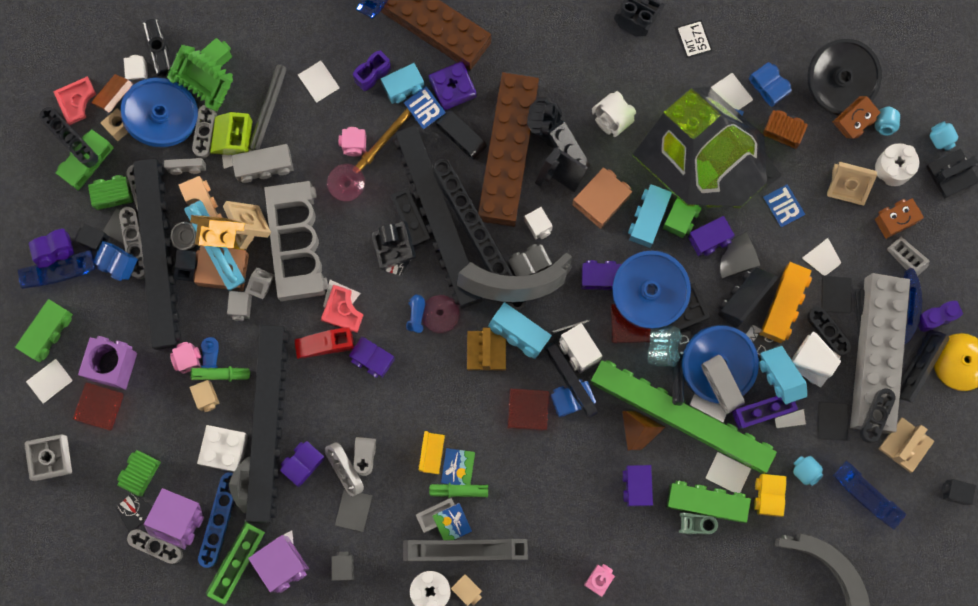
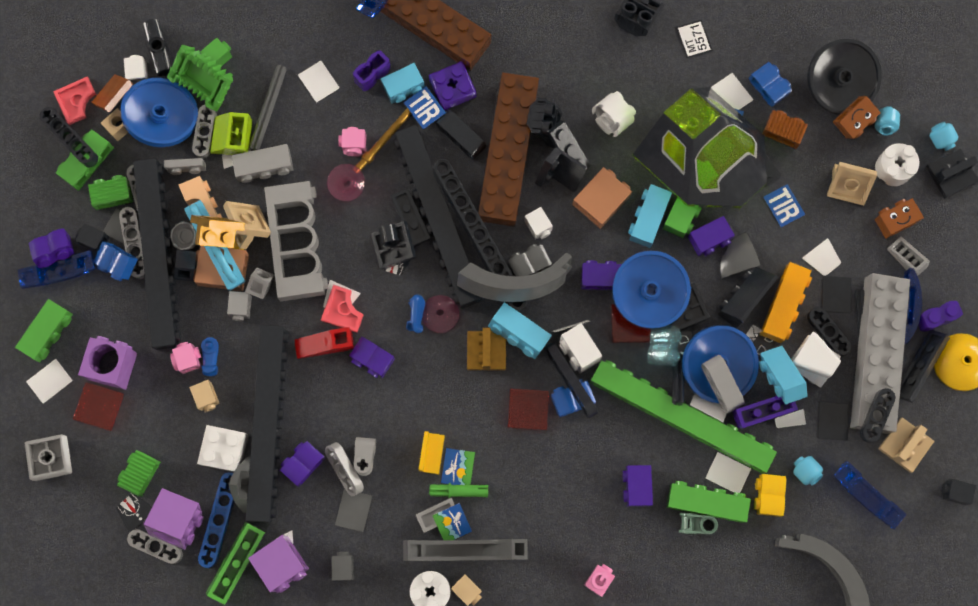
(220, 373): bright green axle -> none
(639, 429): reddish brown slope -> none

